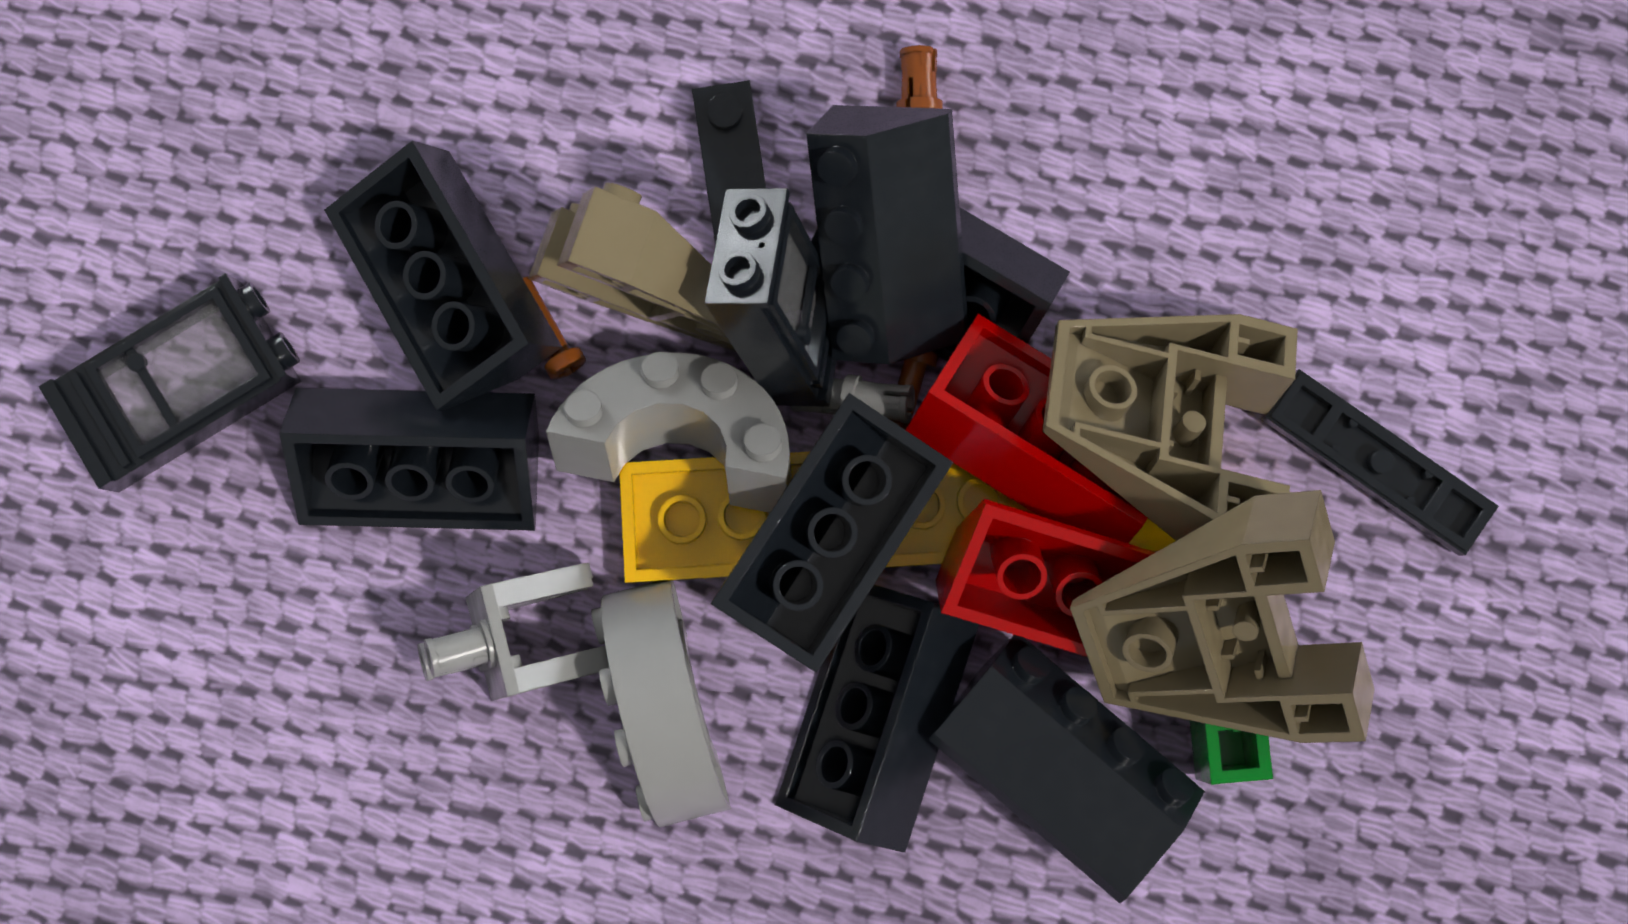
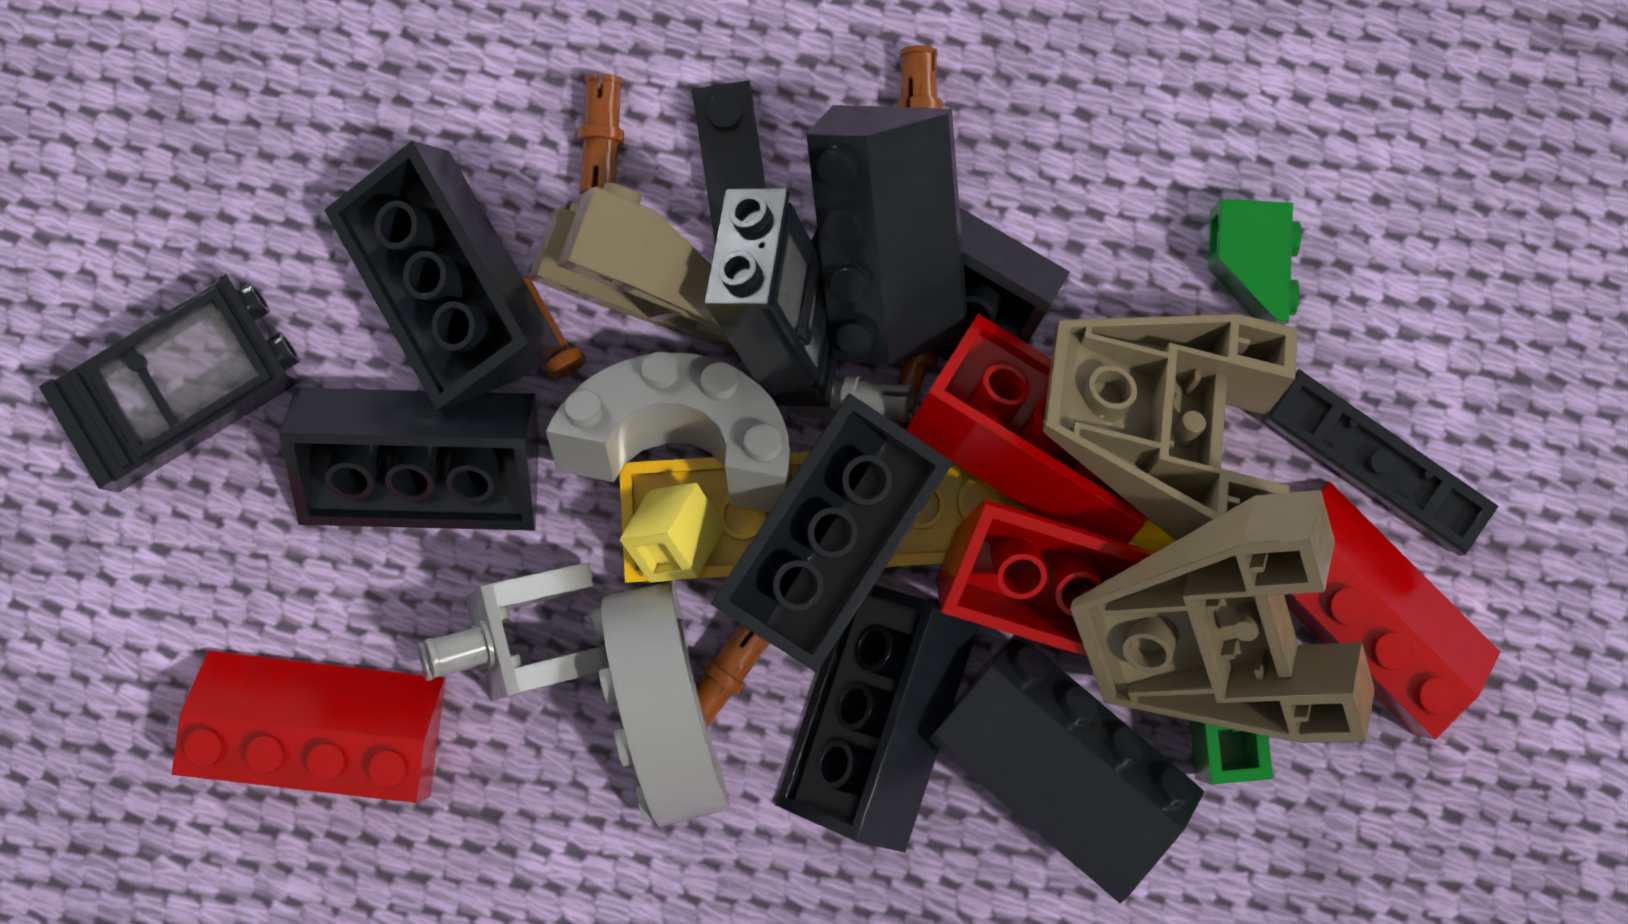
(310, 727): none -> red slope
(600, 131): none -> dark orange pin
(673, 533): none -> light yellow panel
(728, 669): none -> dark orange pin
(1253, 254): none -> green slope
(1417, 644): none -> red slope

